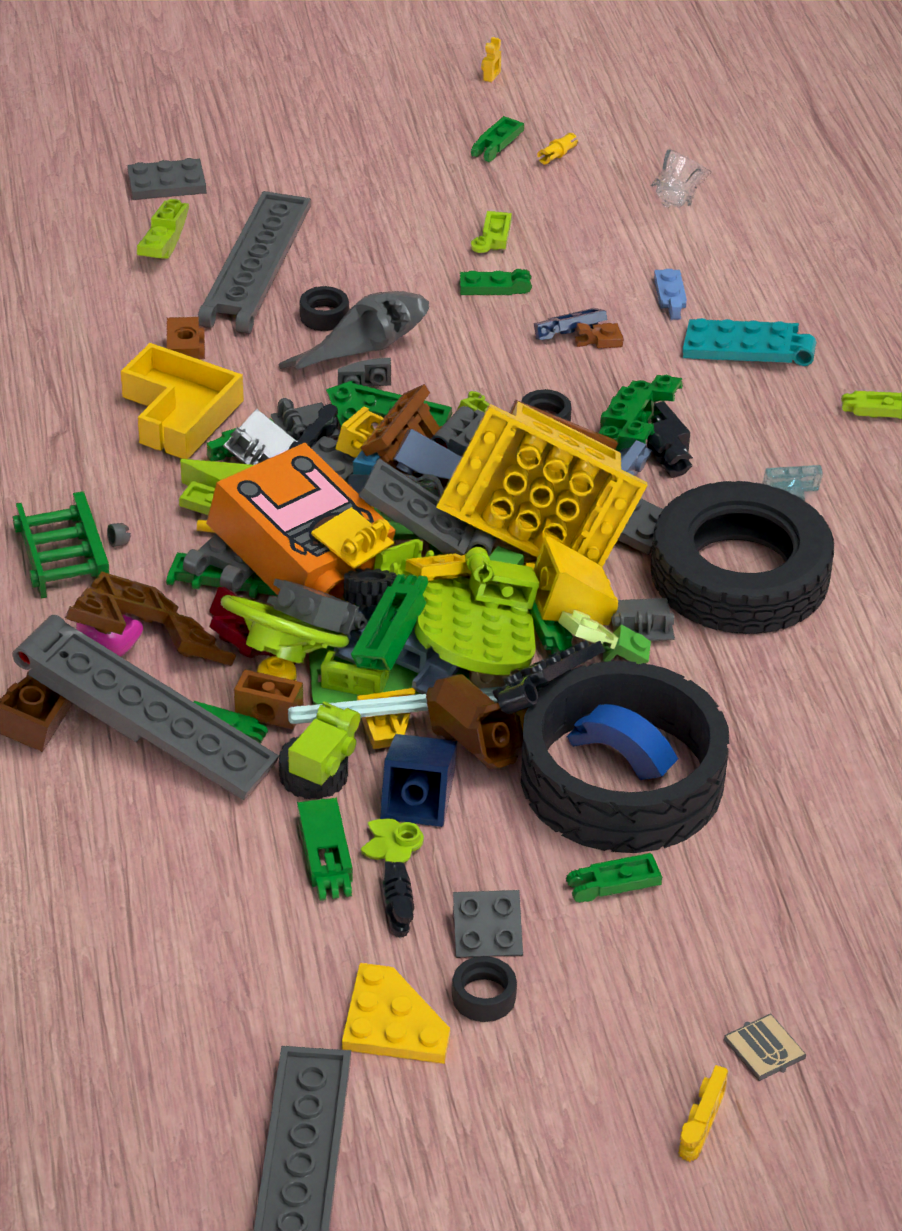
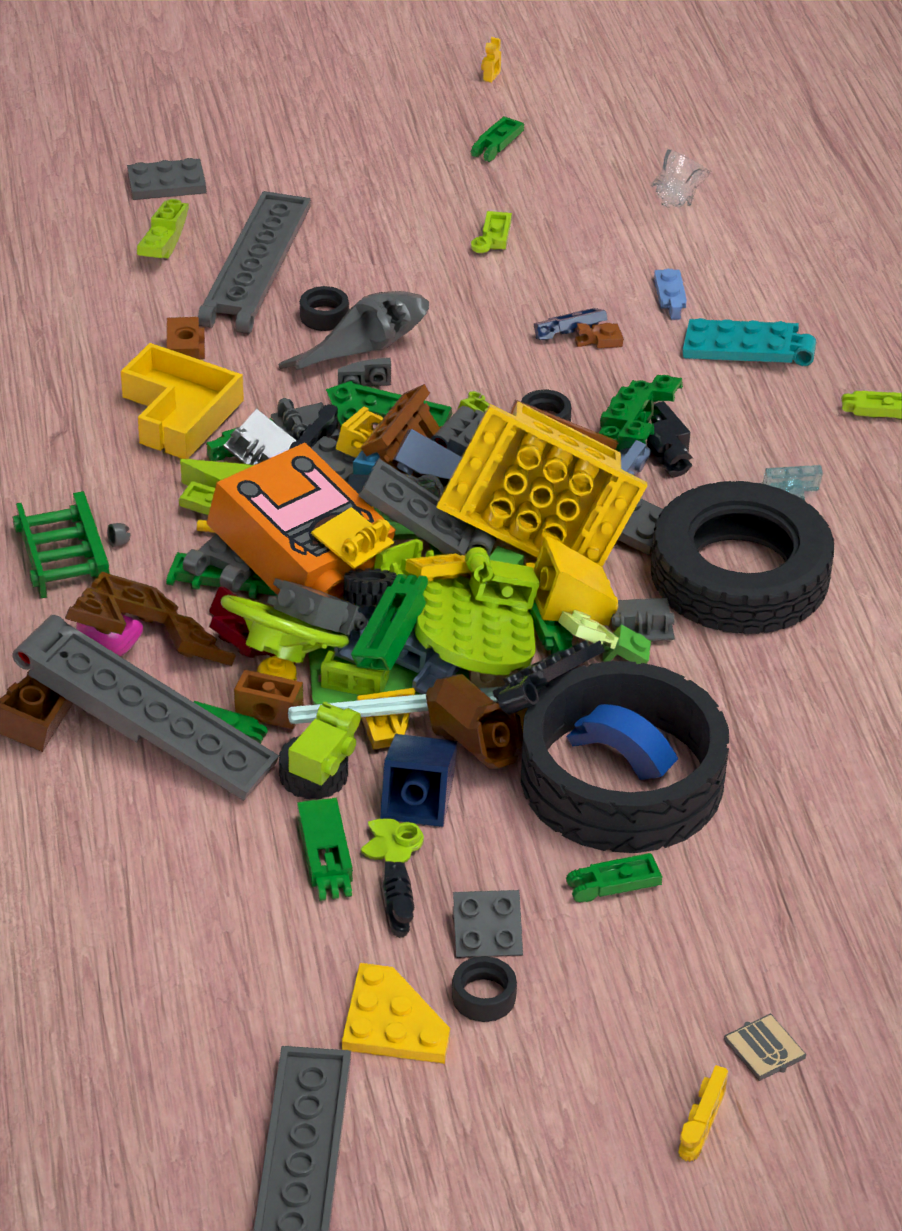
(495, 282): green hinge -> none
(557, 148): yellow pin -> none

